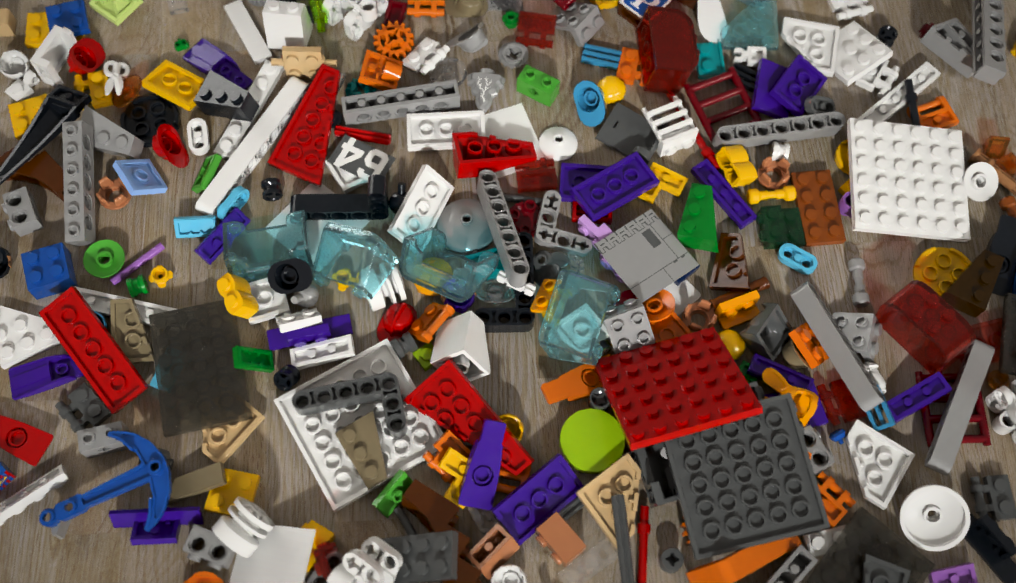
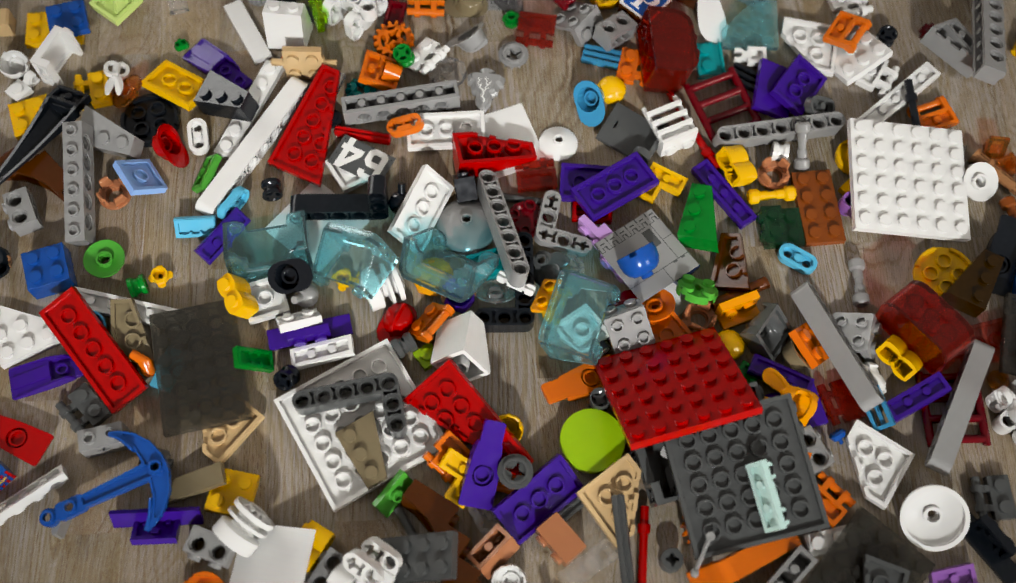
(85, 56): red piece -> none
(137, 264): medium lavender bar -> none
(145, 363): none -> orange arm
(322, 565): clear red bracket -> none
(403, 50): none -> green wheel
(405, 125): none -> orange beam
(465, 186): none -> black brick
(525, 468): none -> dark grey gear
(538, 85): bright green brick -> none
(614, 30): none -> light grey brick
(640, 262): none -> blue cylinder
(697, 290): none -> bright green plate
(710, 536): none -> light grey hinge
(766, 496): none -> light aqua plate
(802, 130): none -> light grey piece
(841, 28): none -> orange plate
(896, 354): none -> yellow brick

